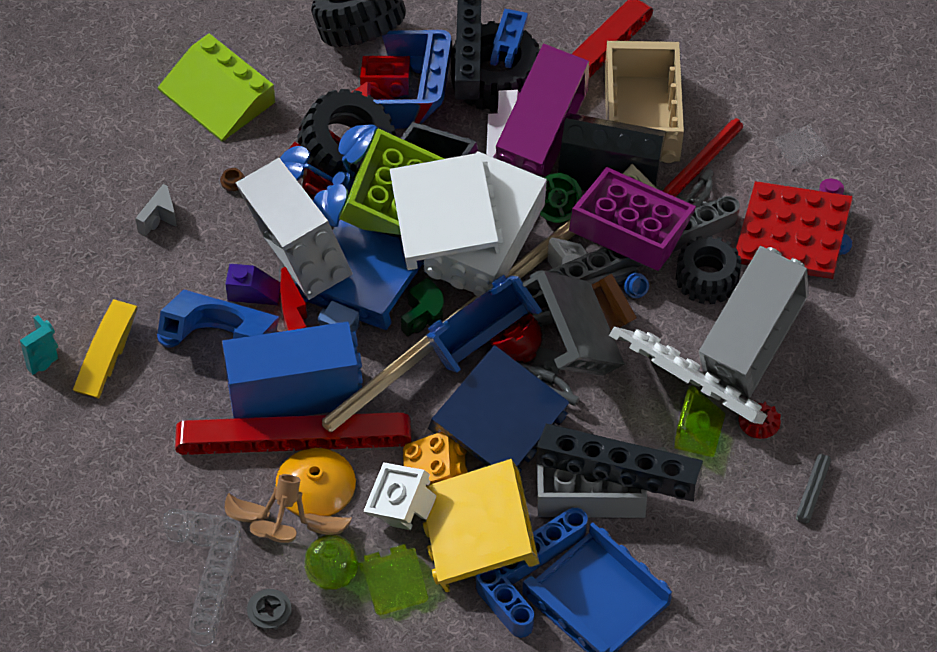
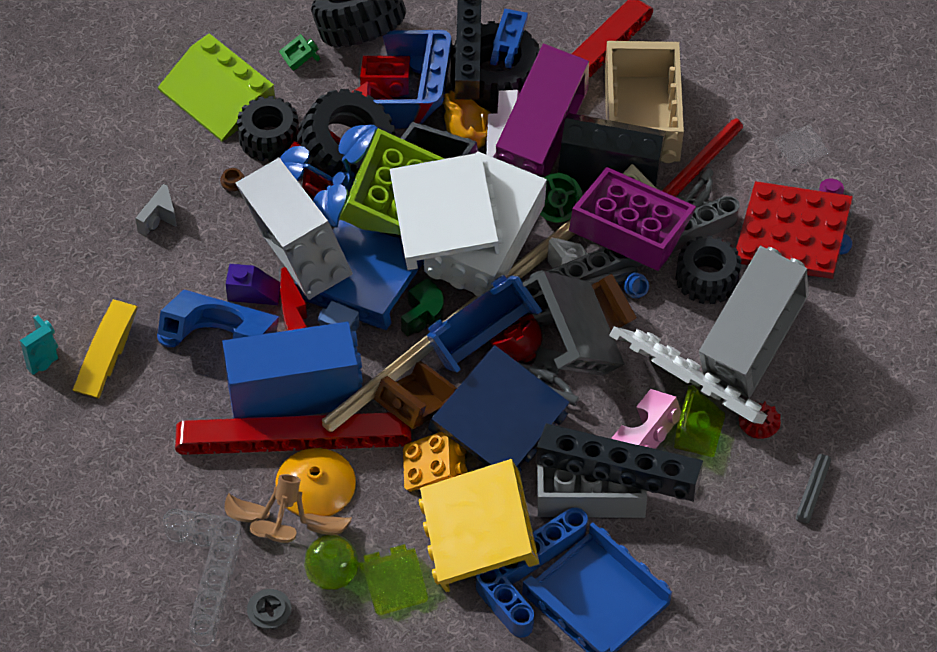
(267, 113): none -> black tyre
(299, 51): none -> green bracket
(399, 495): white panel -> none
(416, 396): none -> reddish brown panel
(466, 119): none -> light orange piece
(658, 415): none -> bright pink arch

